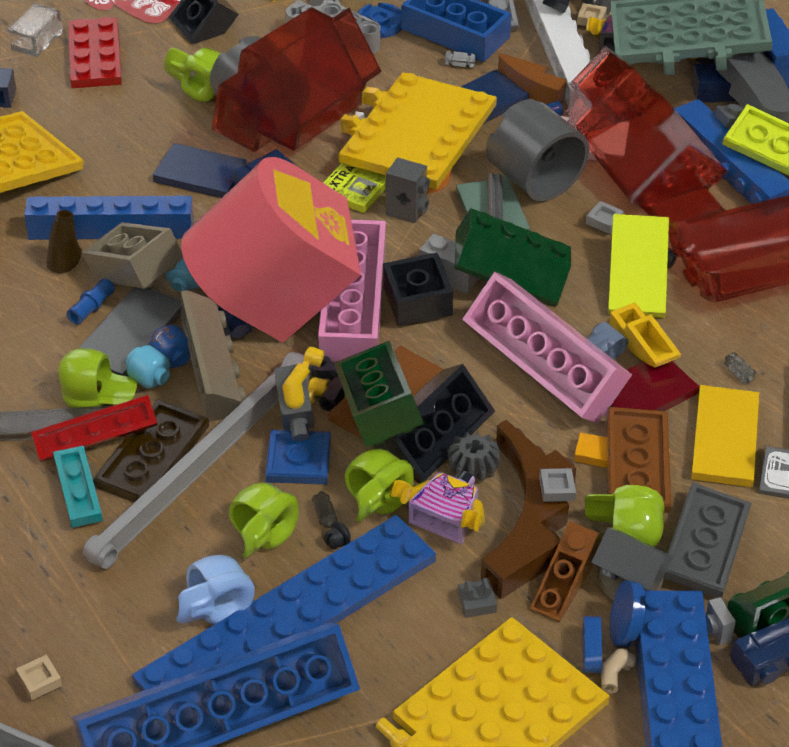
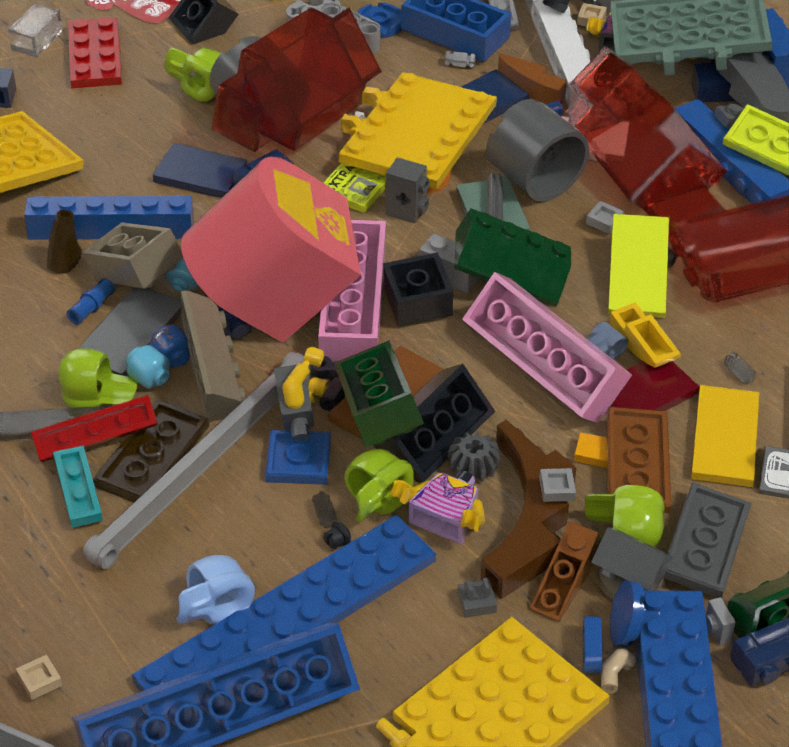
(263, 516): lime piece -> none

